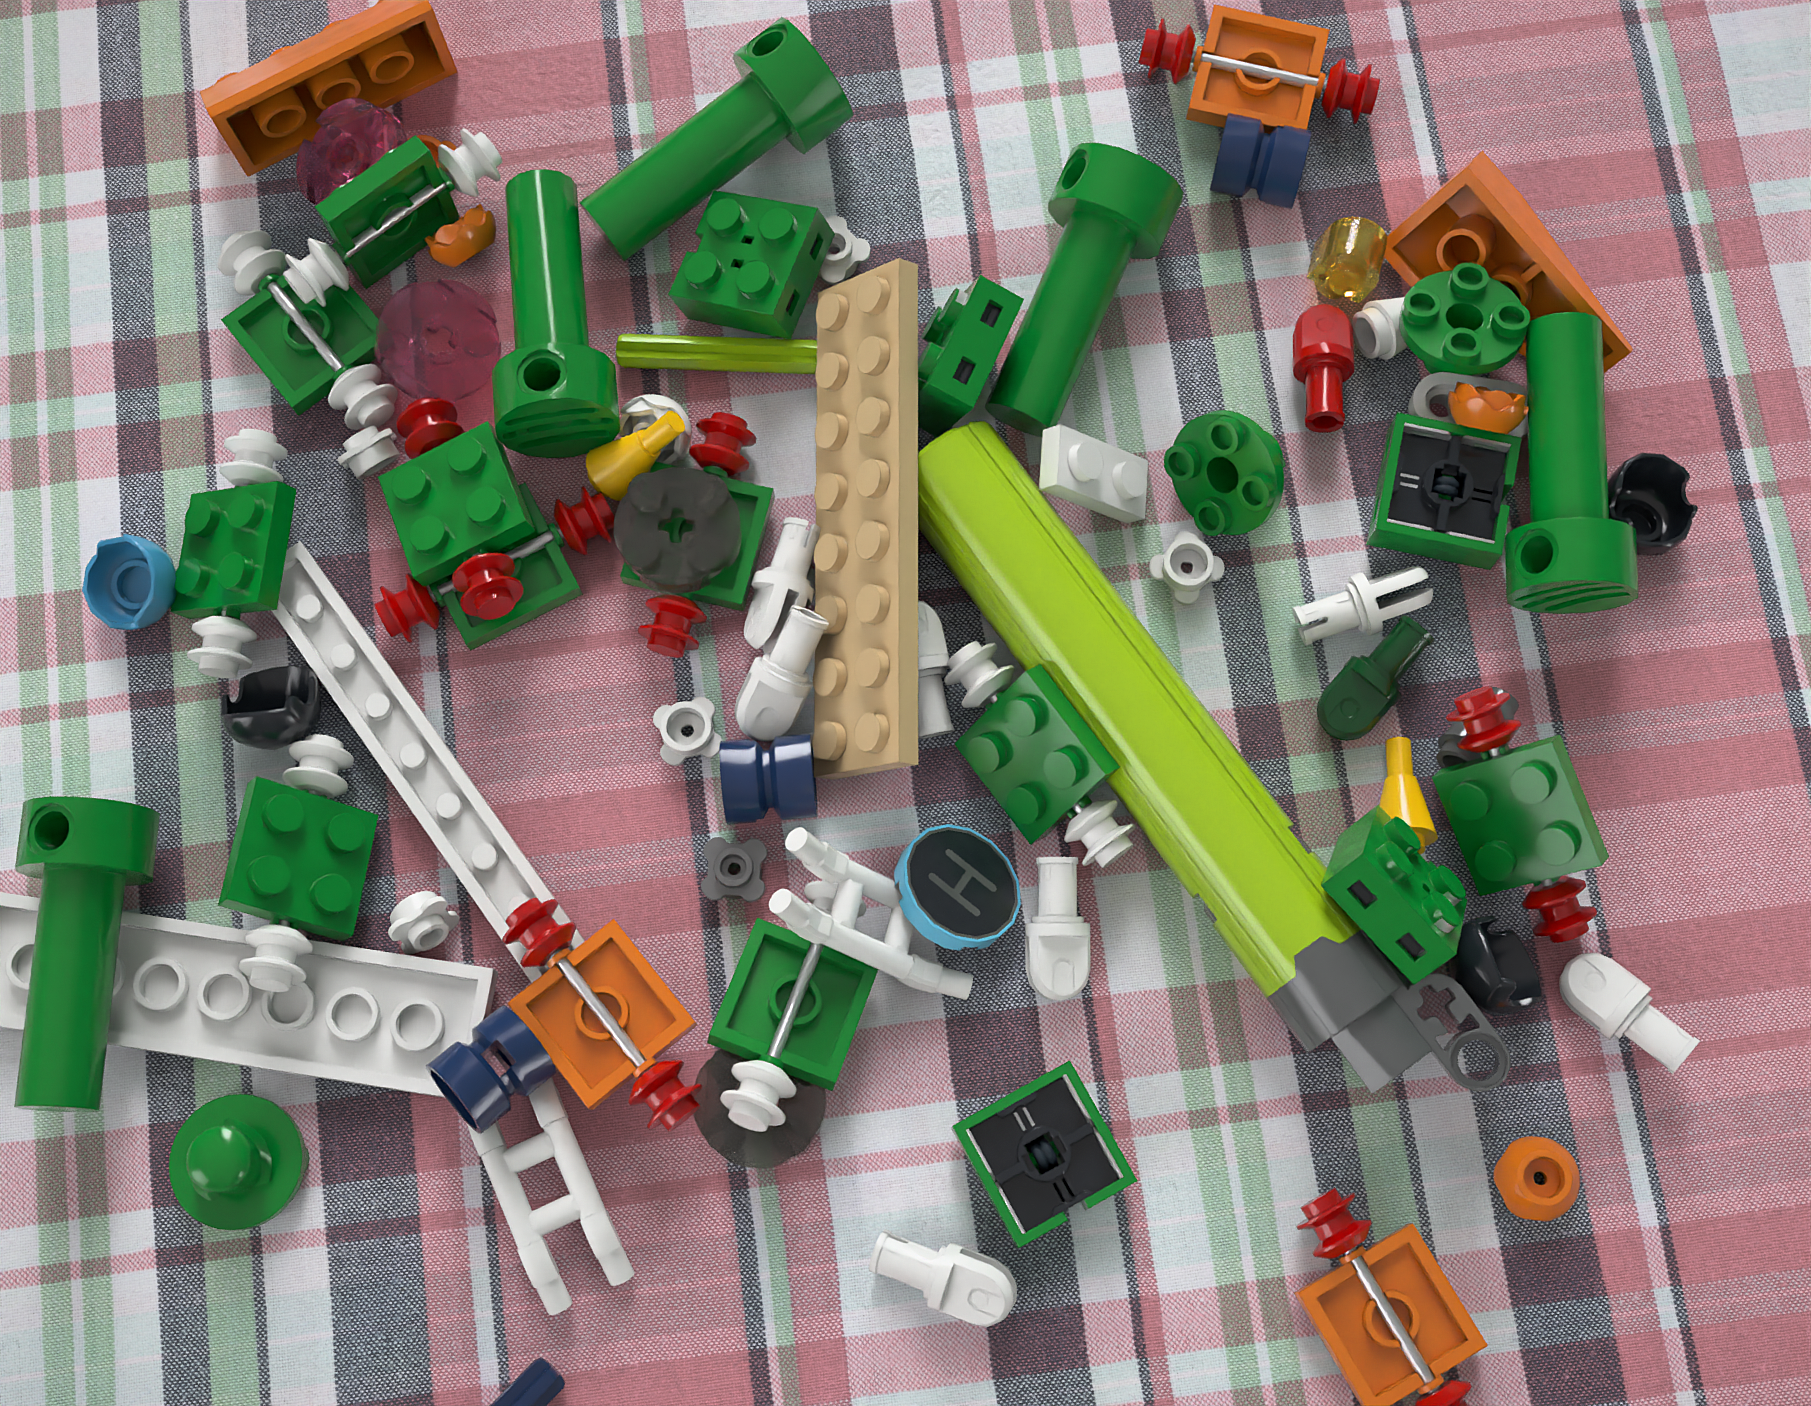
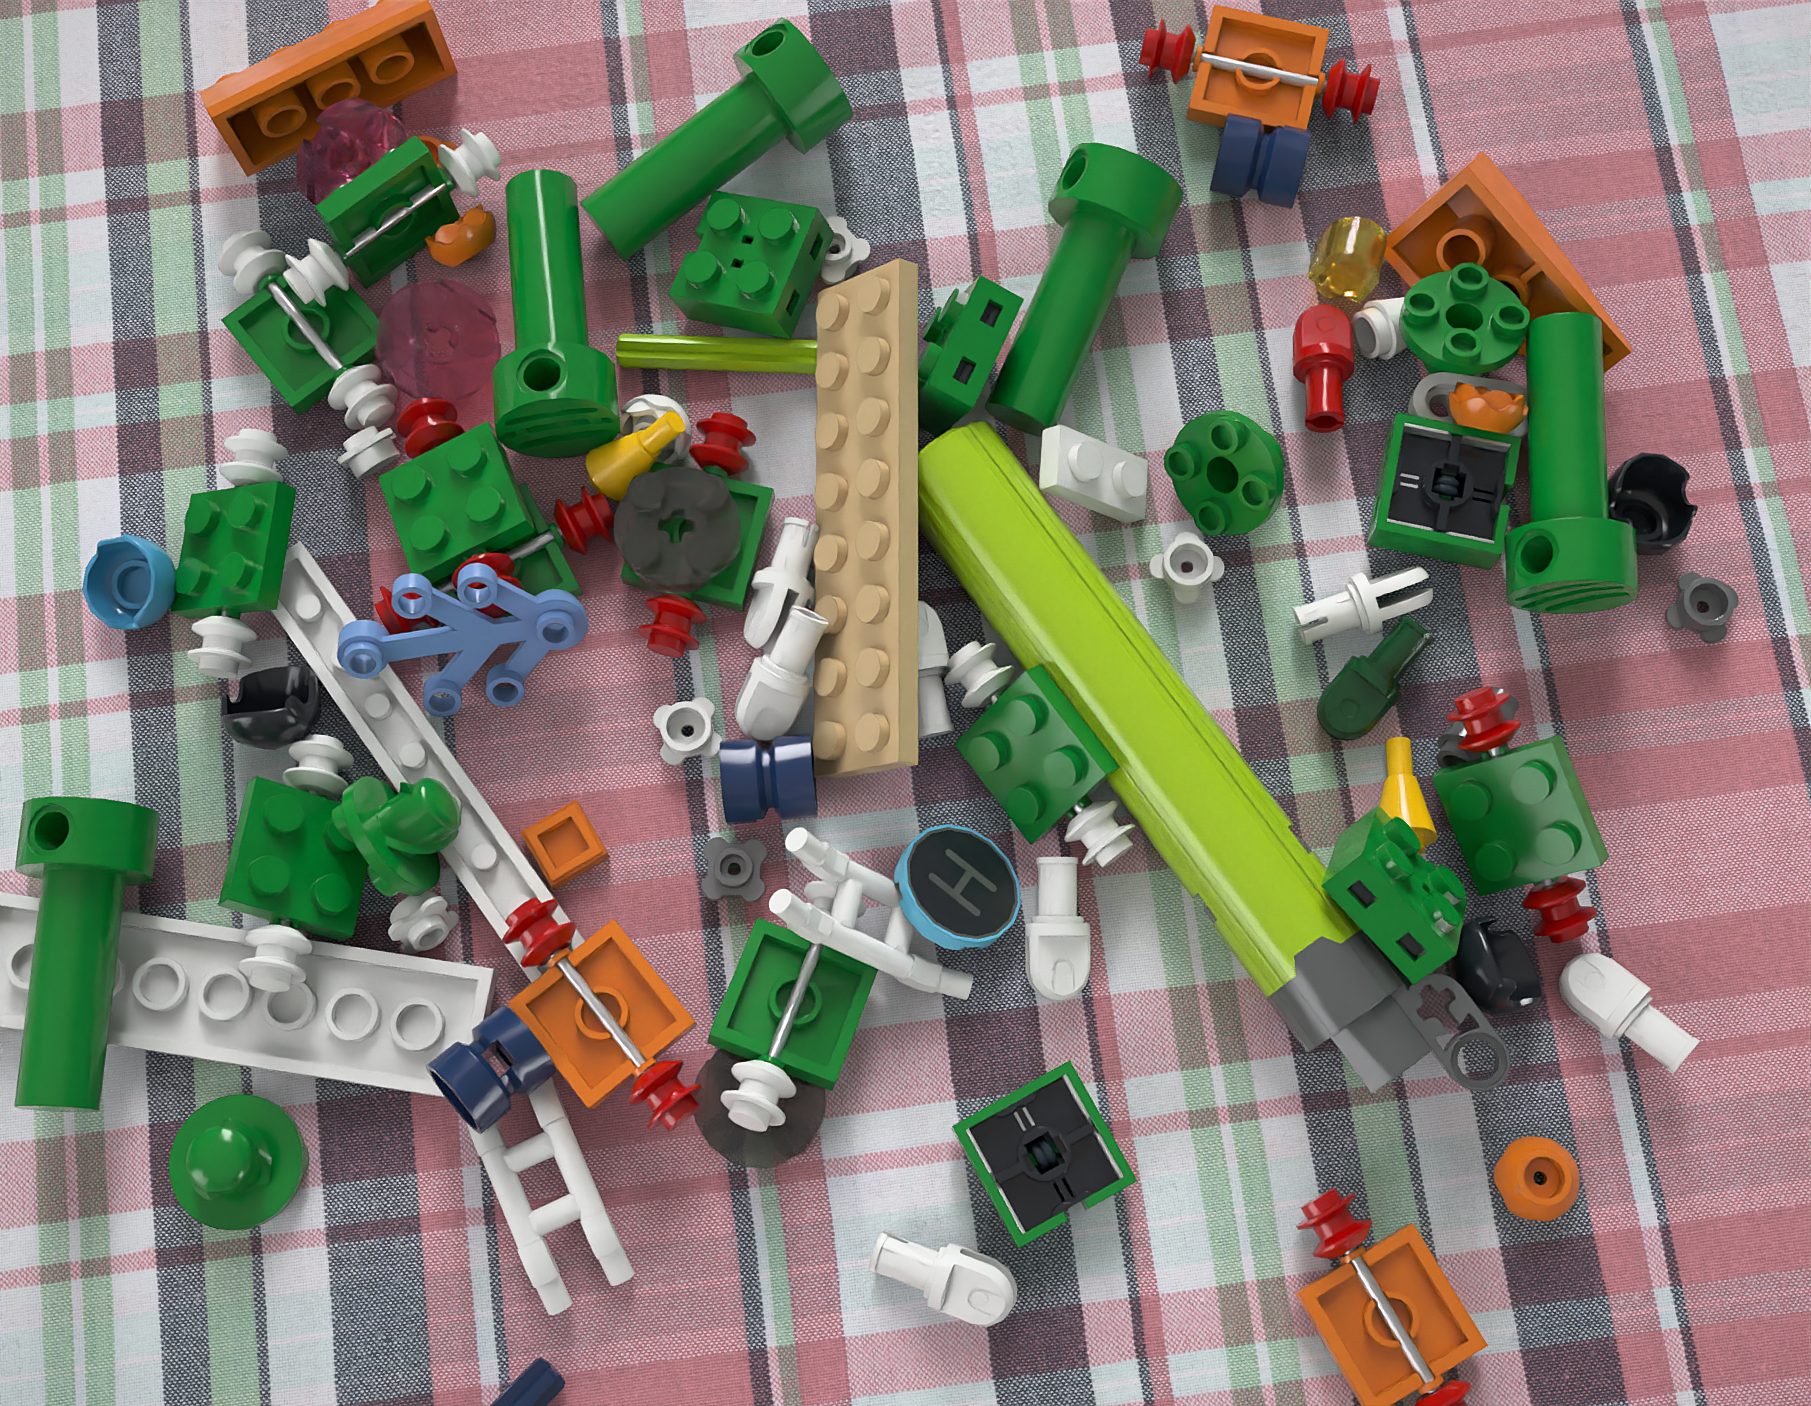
(399, 831): none -> green plate
(467, 632): none -> medium blue plant
(565, 844): none -> orange tile
(1717, 597): none -> flat silver plate

